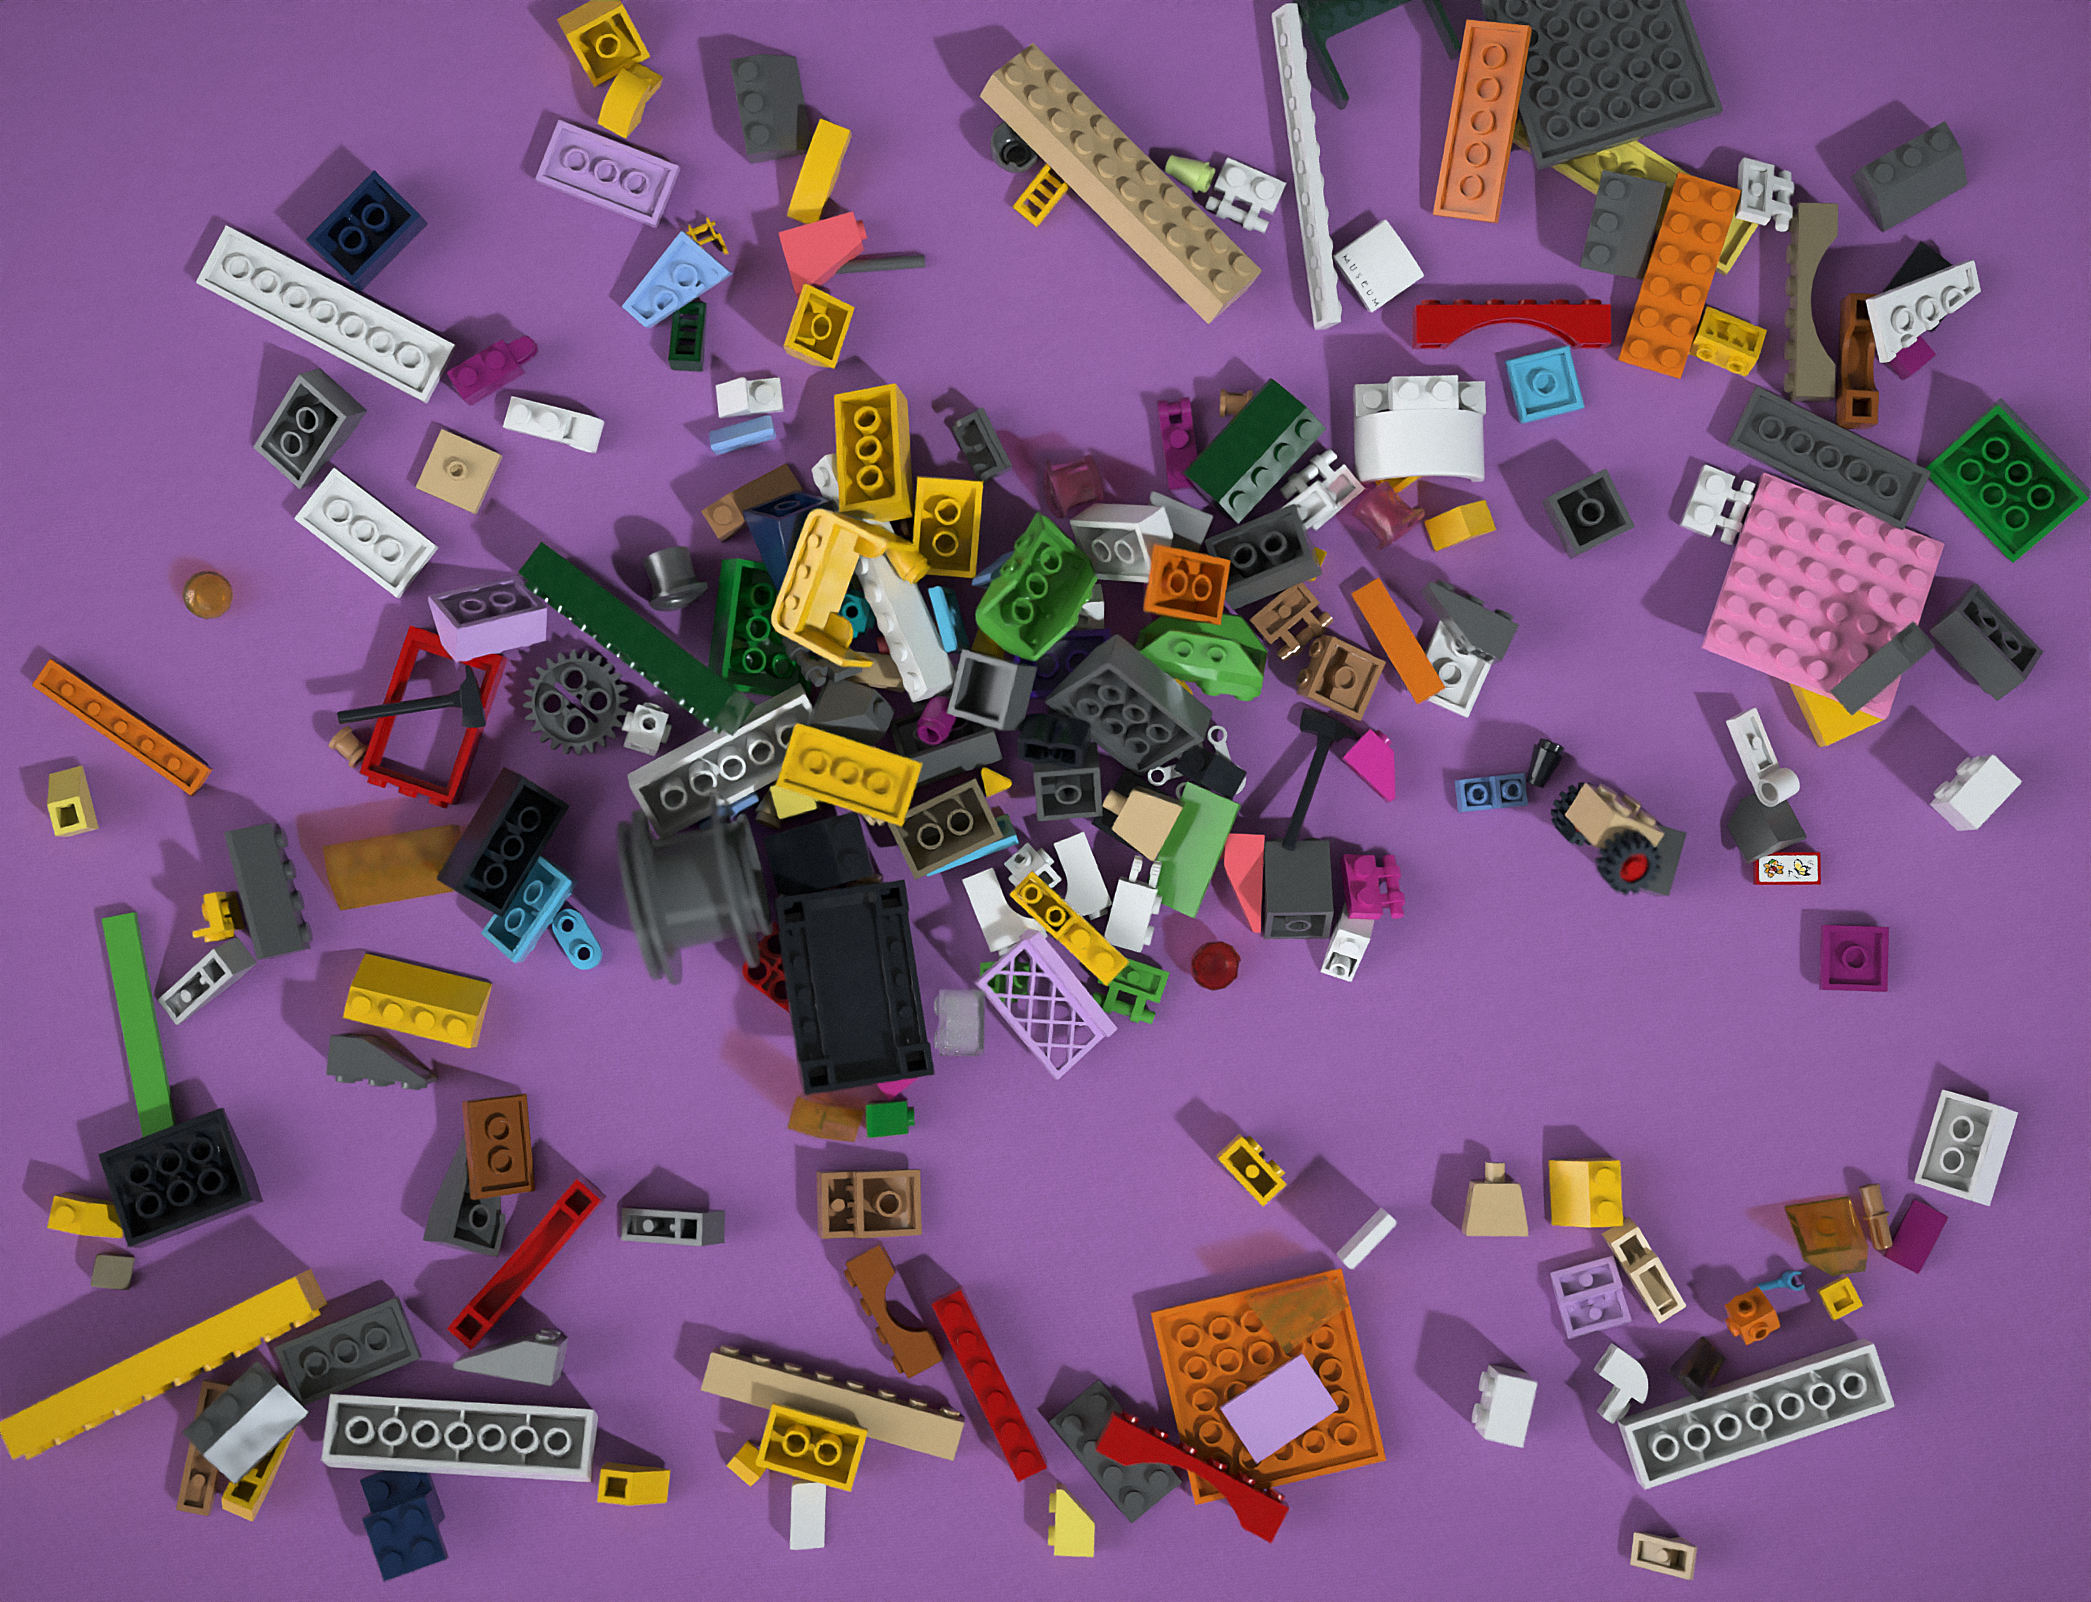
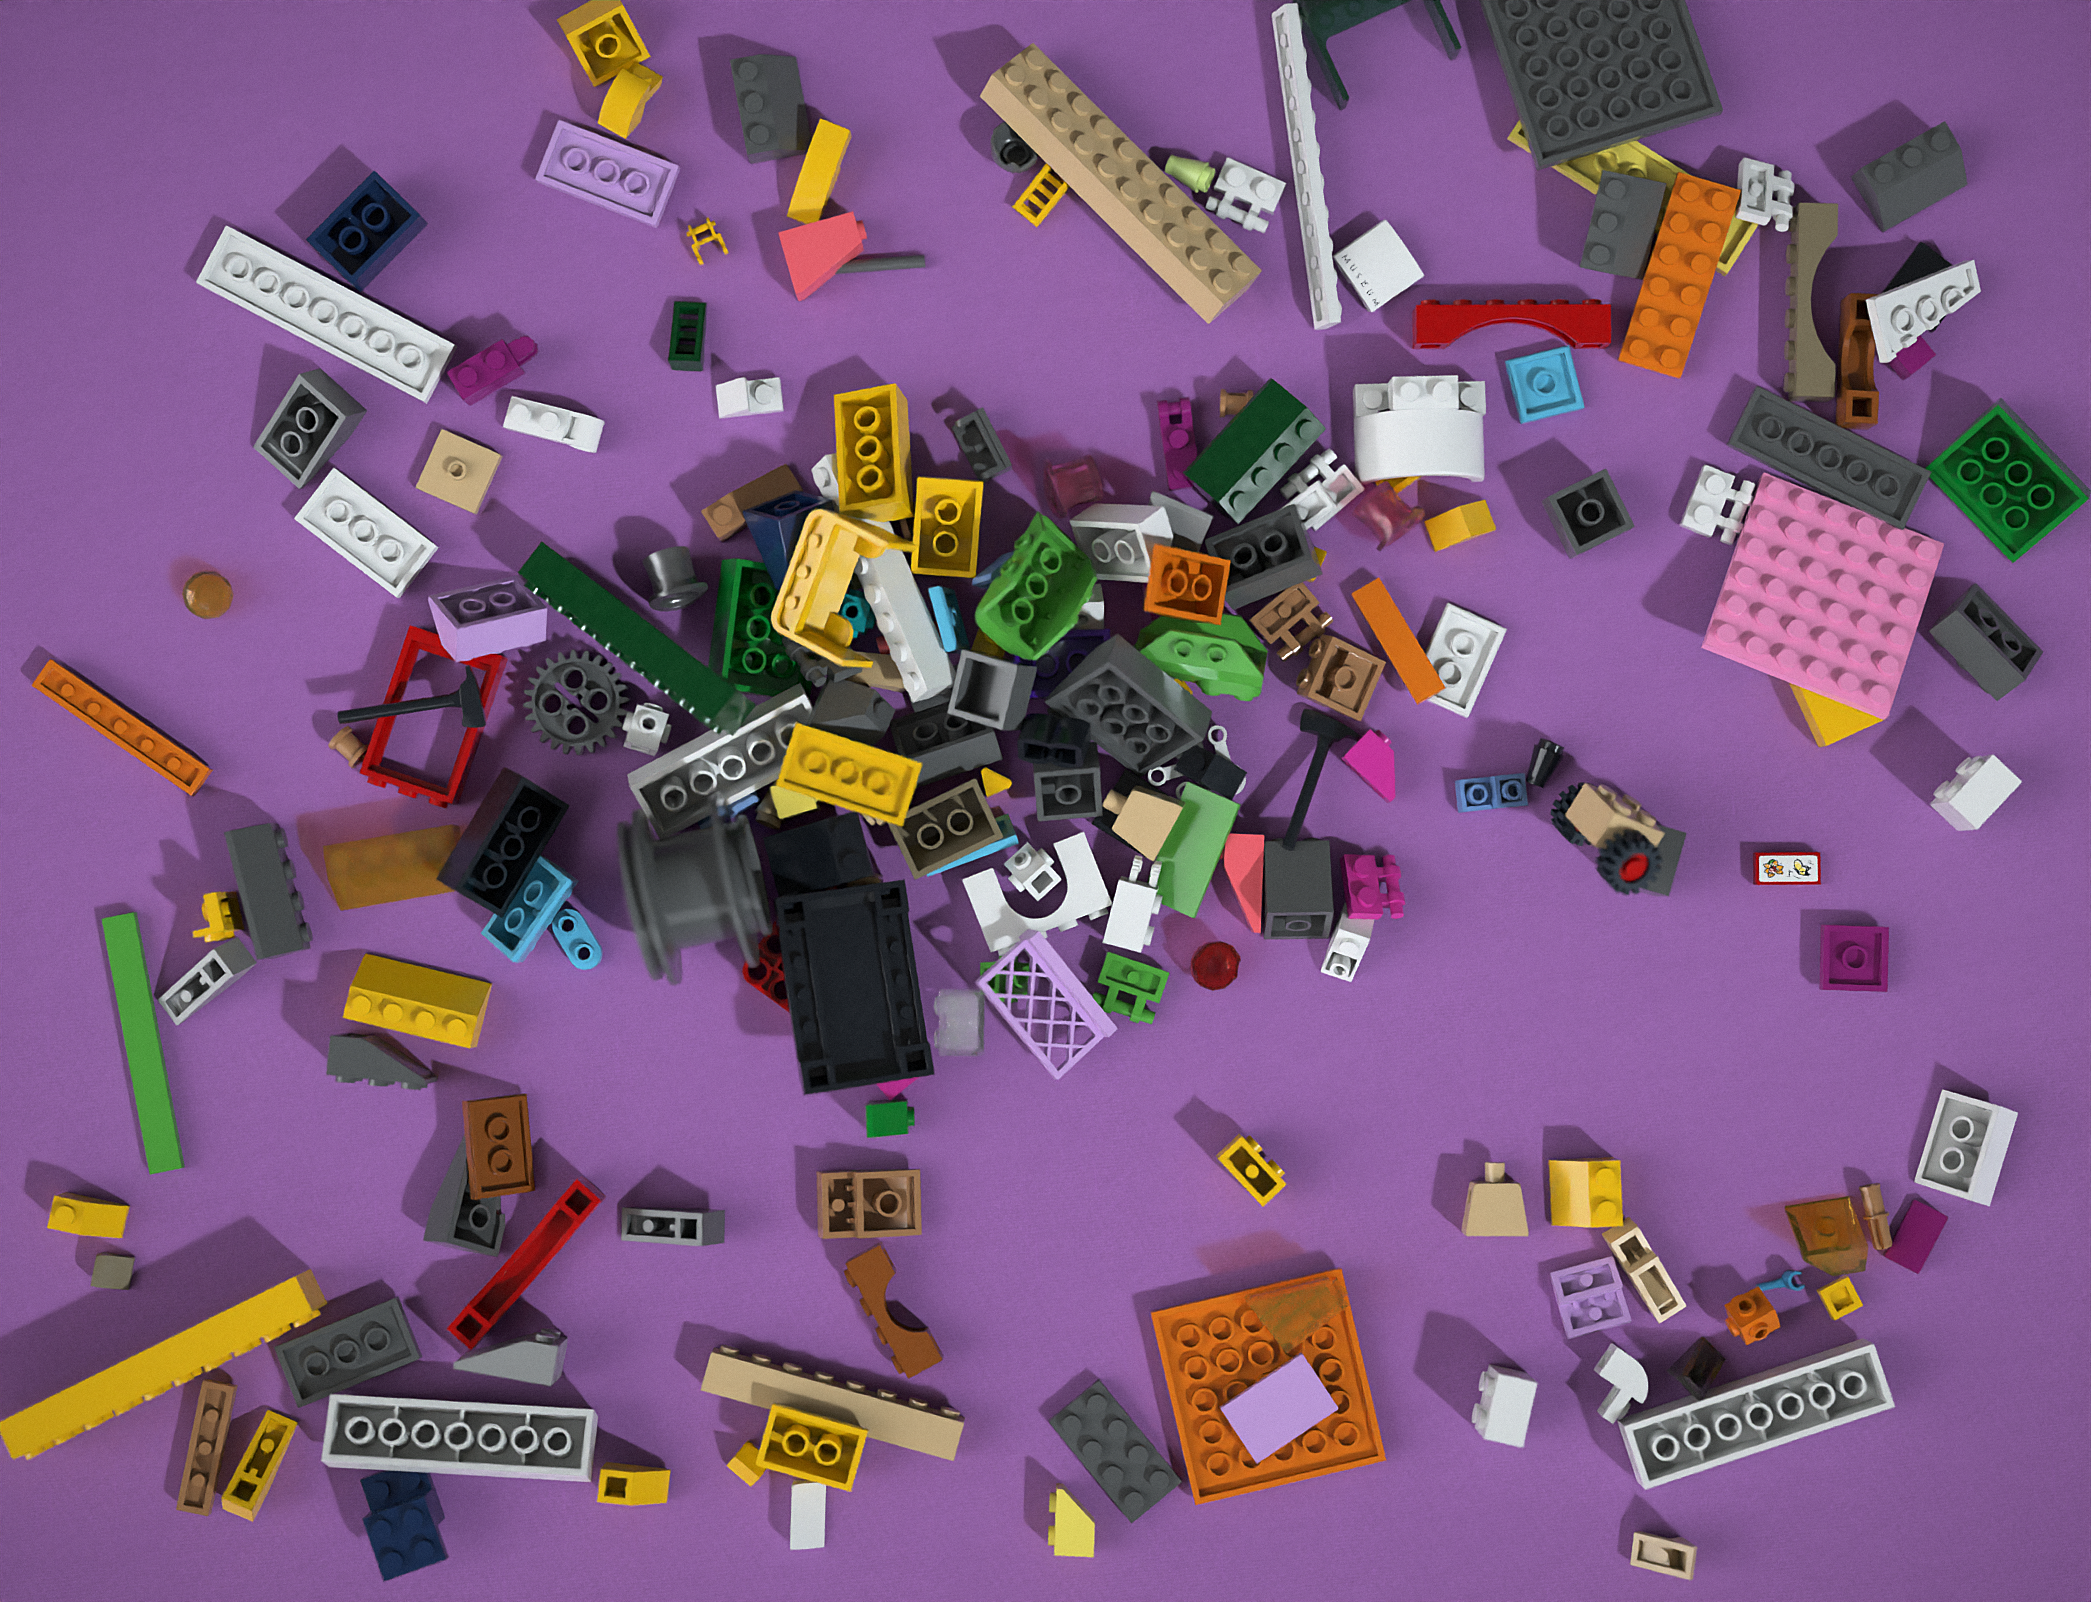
(70, 803): light yellow slope -> none
(179, 1179): black slope -> none
(246, 1422): slope -> none
(674, 281): light blue wing -> none
(742, 435): light blue slope -> none
(818, 328): yellow slope -> none
(825, 1118): clear yellow slope -> none
(909, 565): yellow cone -> none
(935, 721): magenta brick -> none
(989, 1383): red arch -> none
(1069, 928): yellow slope -> none
(1131, 1443): red arch -> none
(1366, 1238): white tile -> none
(1472, 626): dark grey slope -> none
(1482, 121): orange plate -> none
(1727, 341): yellow bracket -> none
(1752, 743): white plate -> none
(1763, 829): dark grey slope -> none
(1882, 668): dark grey slope -> none

